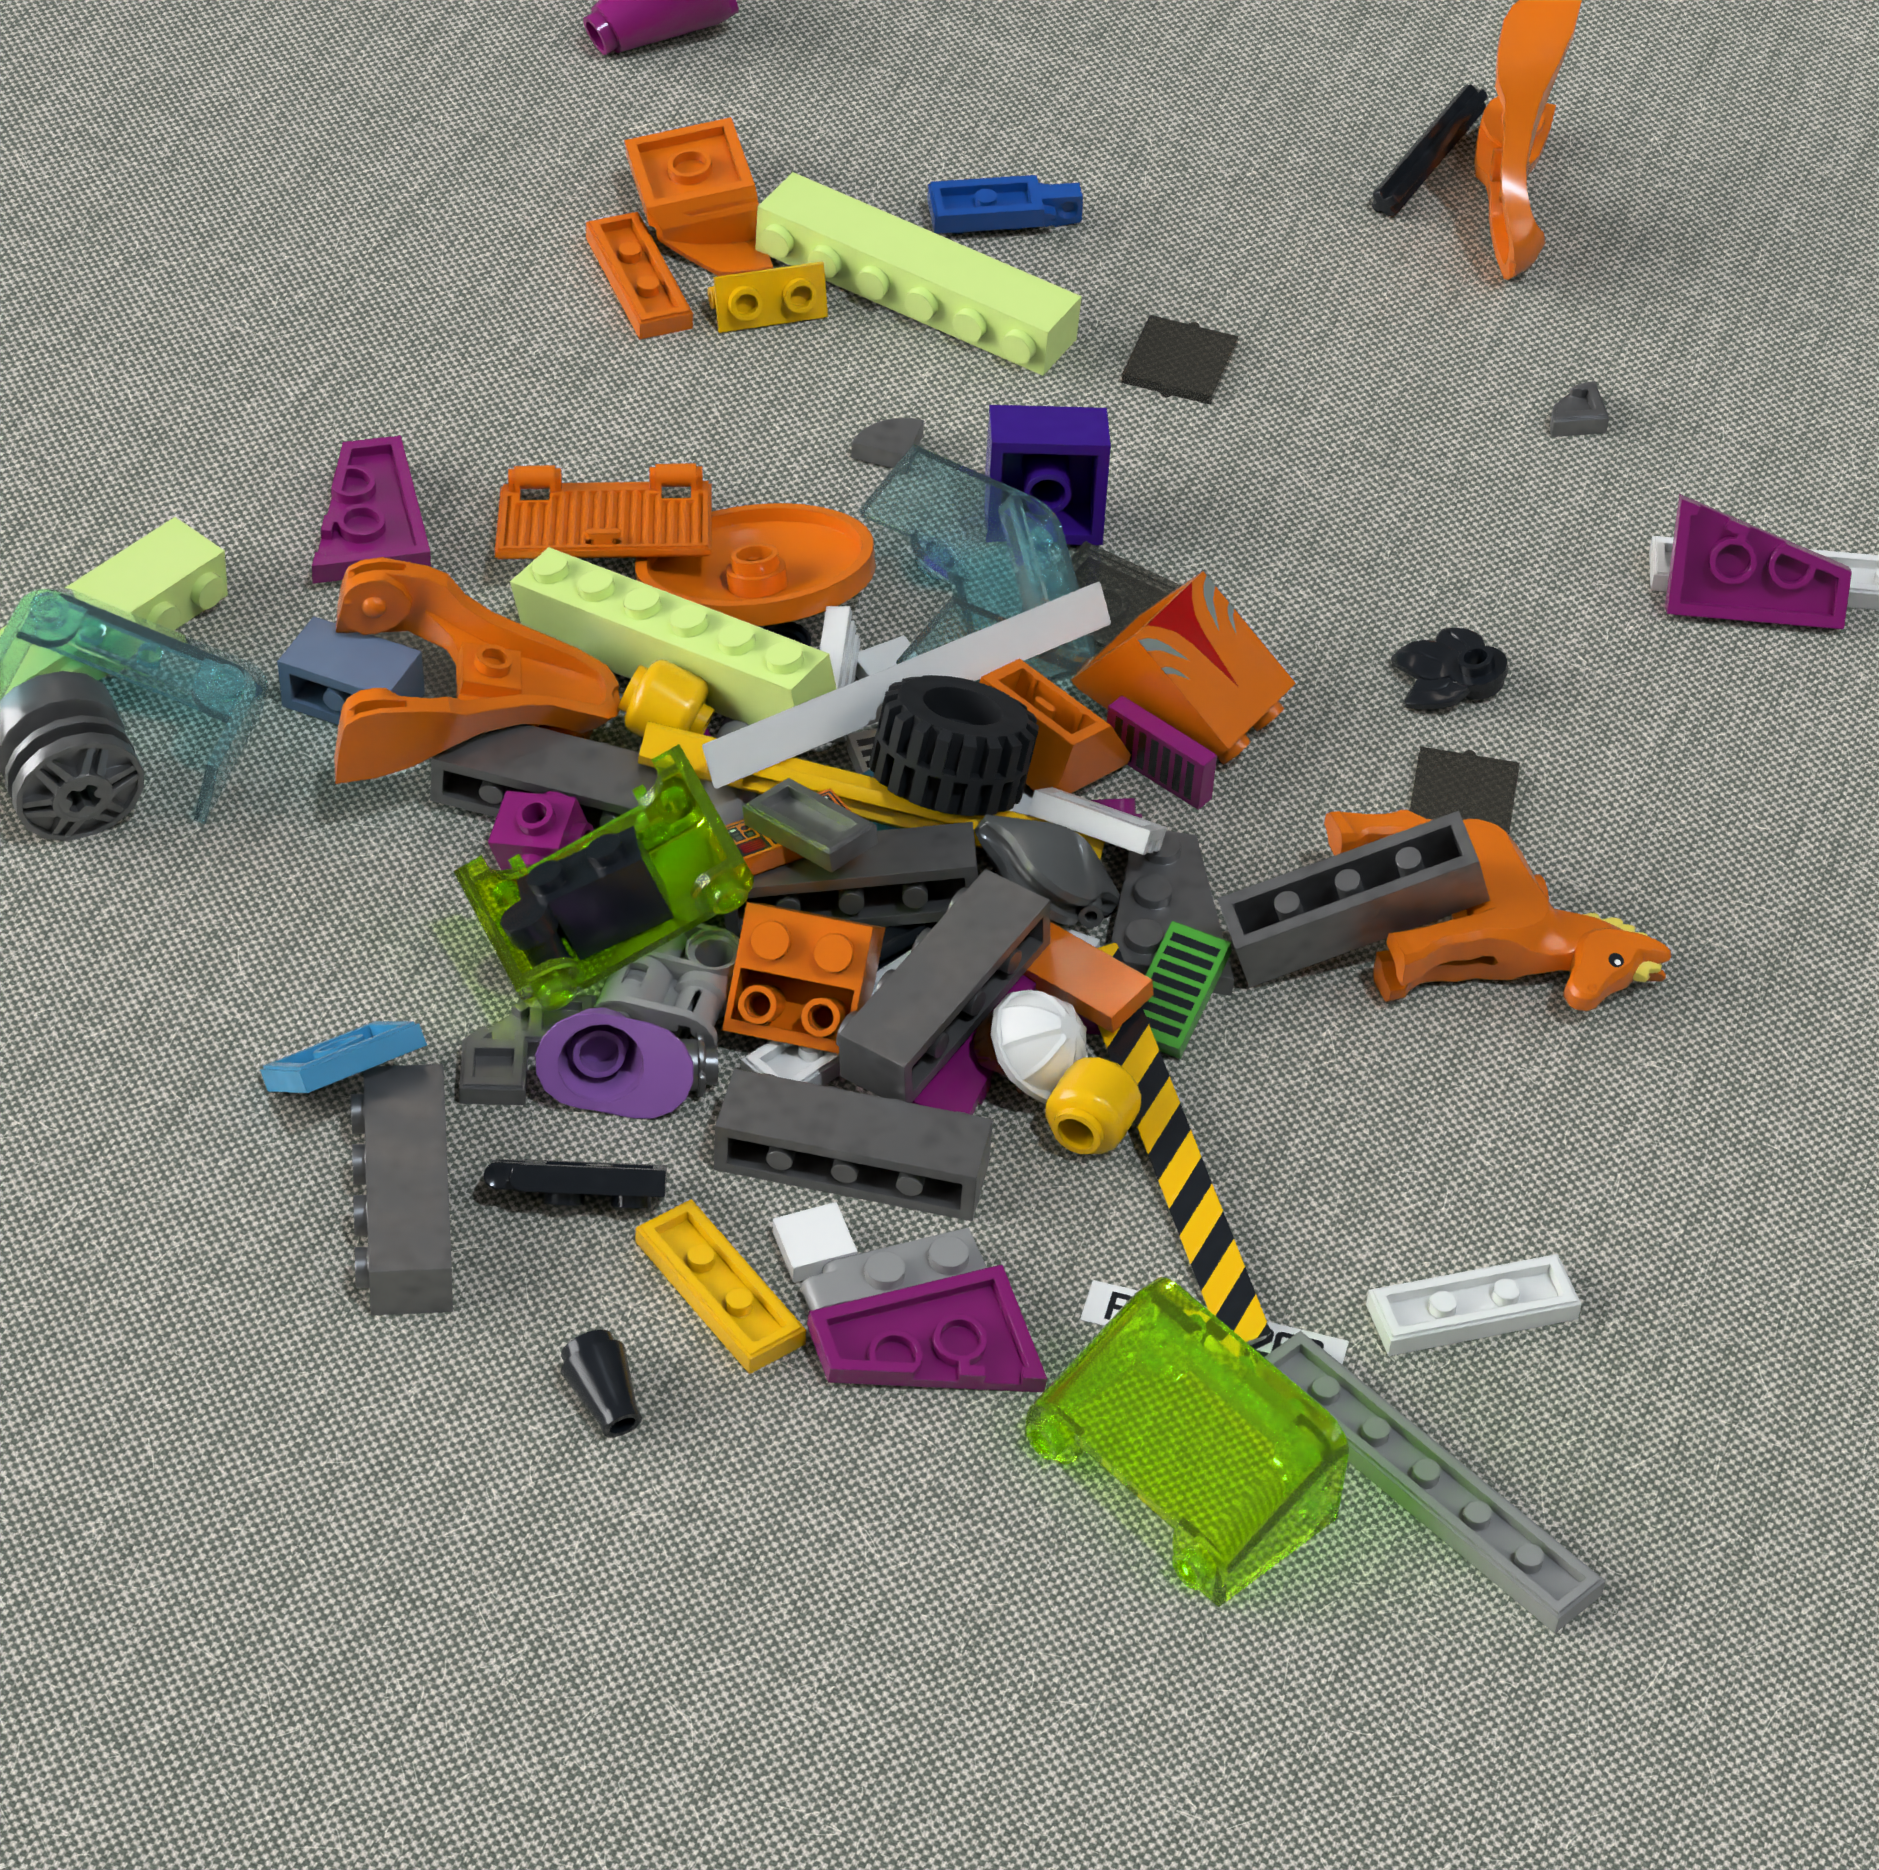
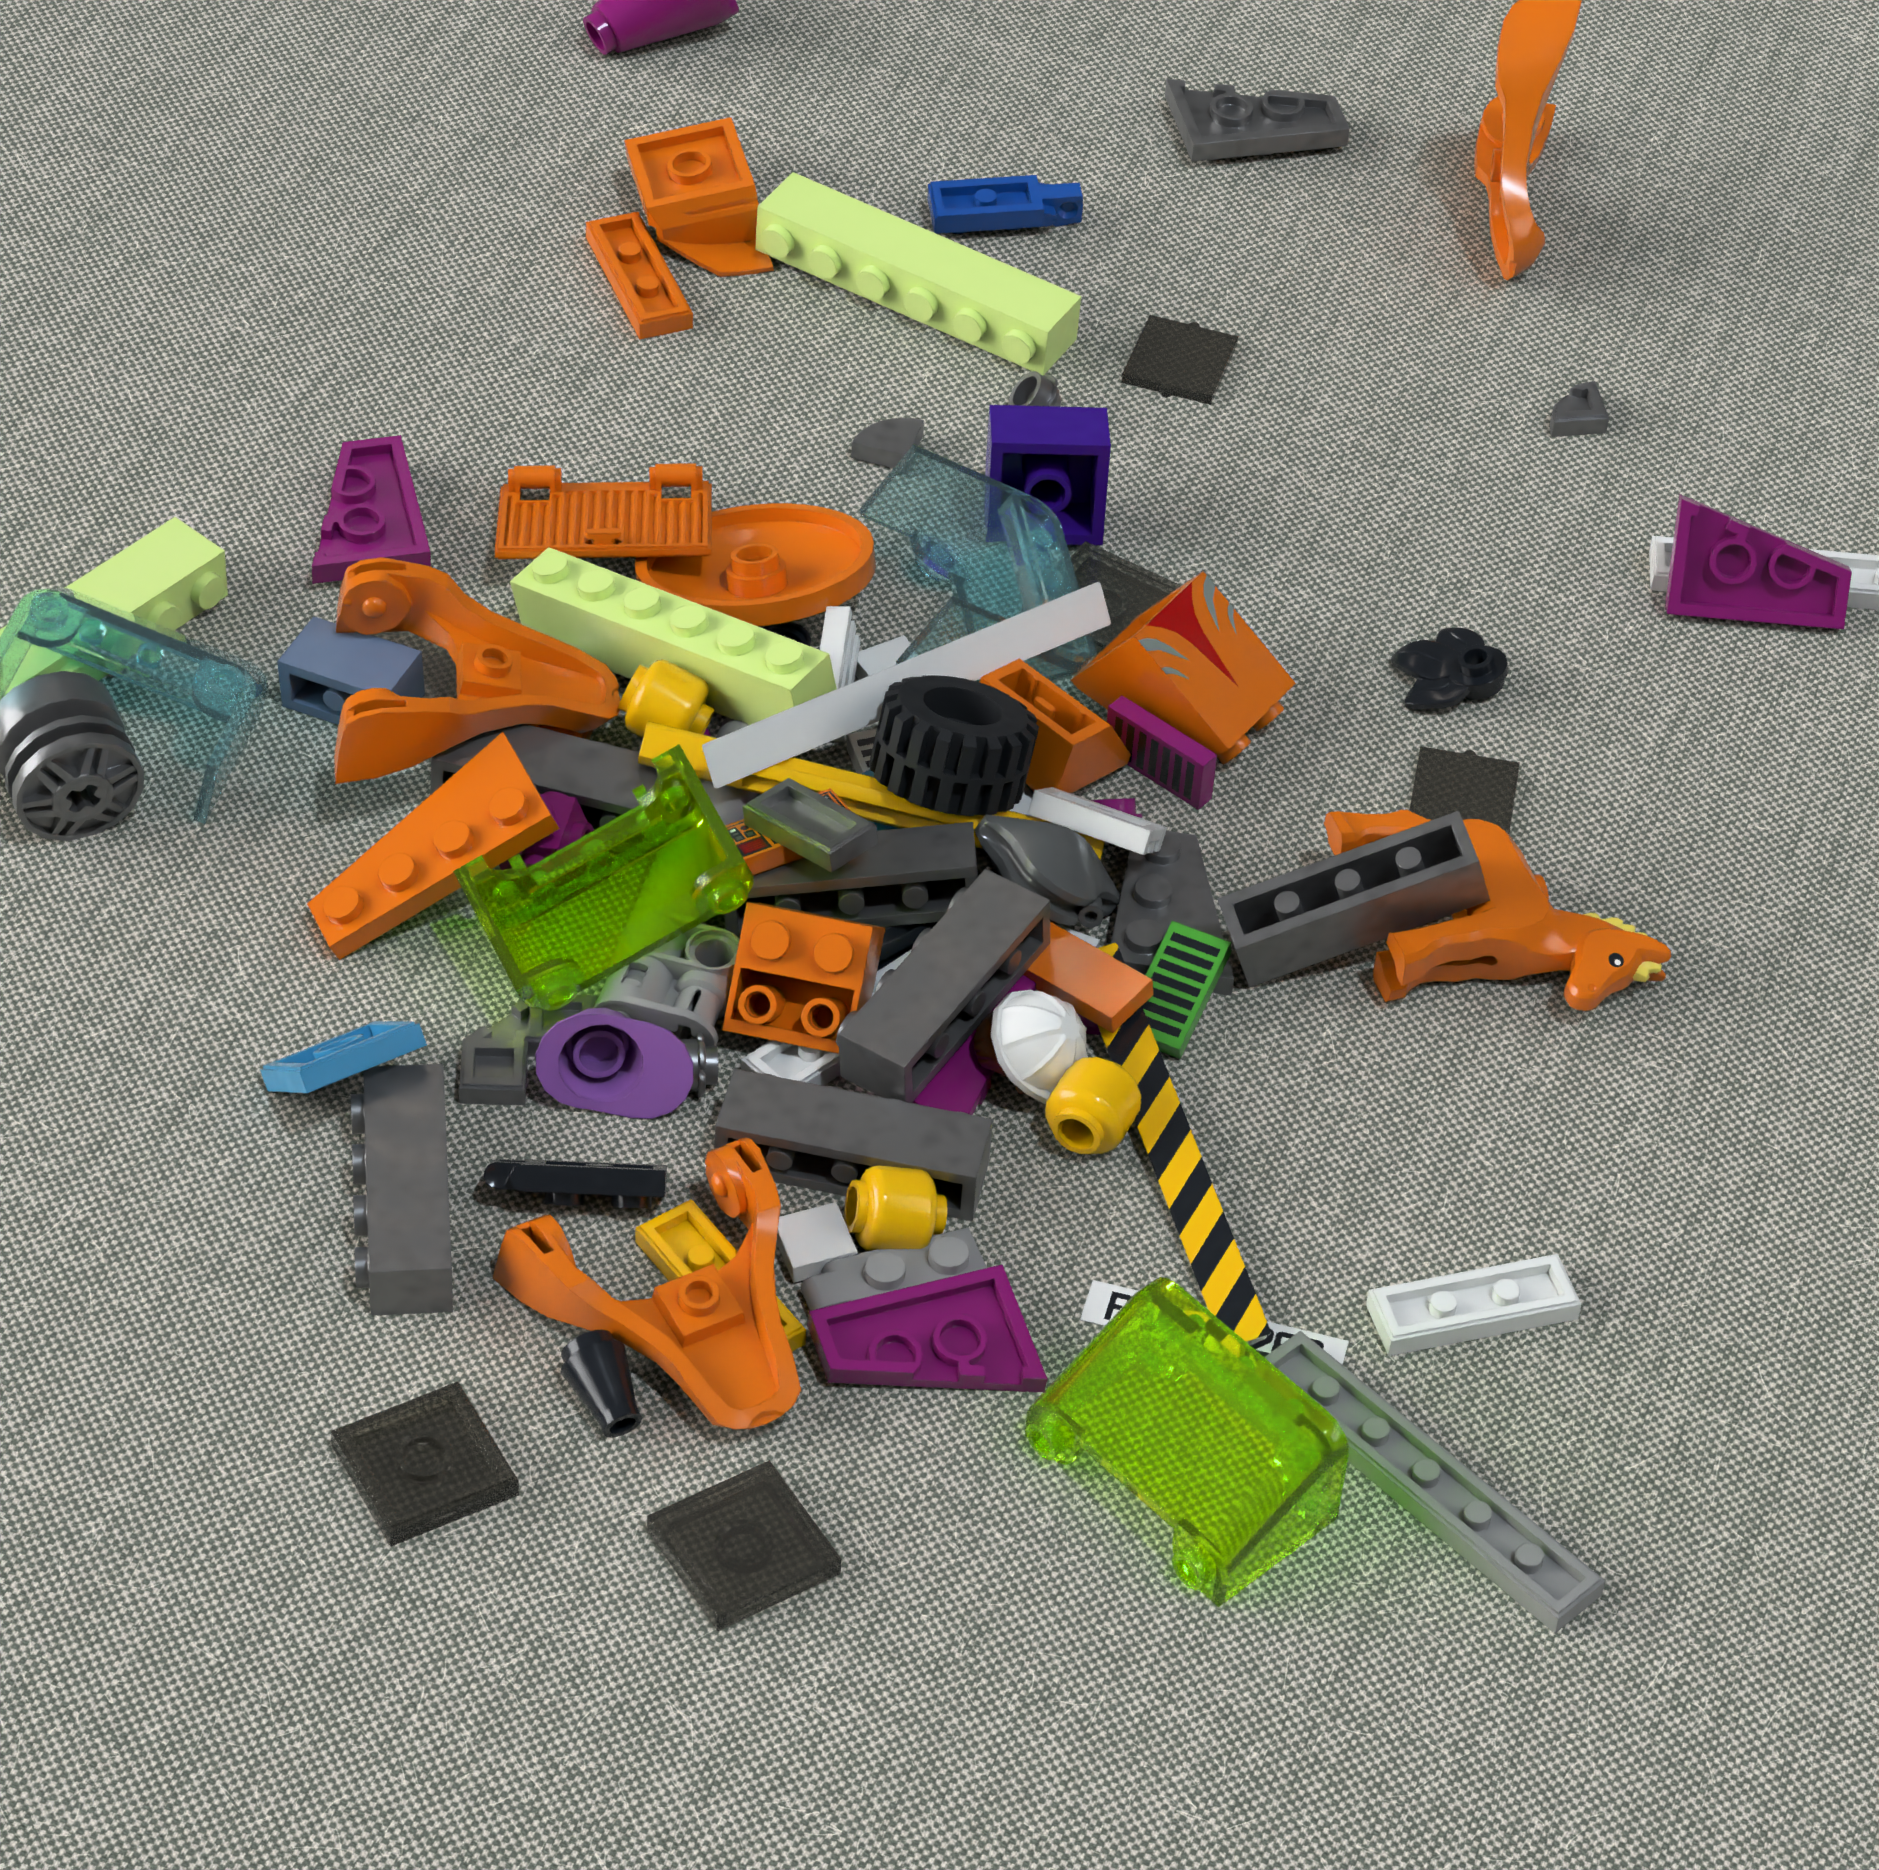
(424, 1463): none -> clear smoke tile
(478, 811): none -> orange wing
(588, 899): black hinge -> none
(706, 1329): none -> orange animal
(743, 1545): none -> clear smoke tile
(769, 297): yellow hinge -> none
(894, 1208): none -> yellow head
(1036, 390): none -> flat silver plate
(1241, 125): none -> flat silver wing
(1429, 150): black axle -> none

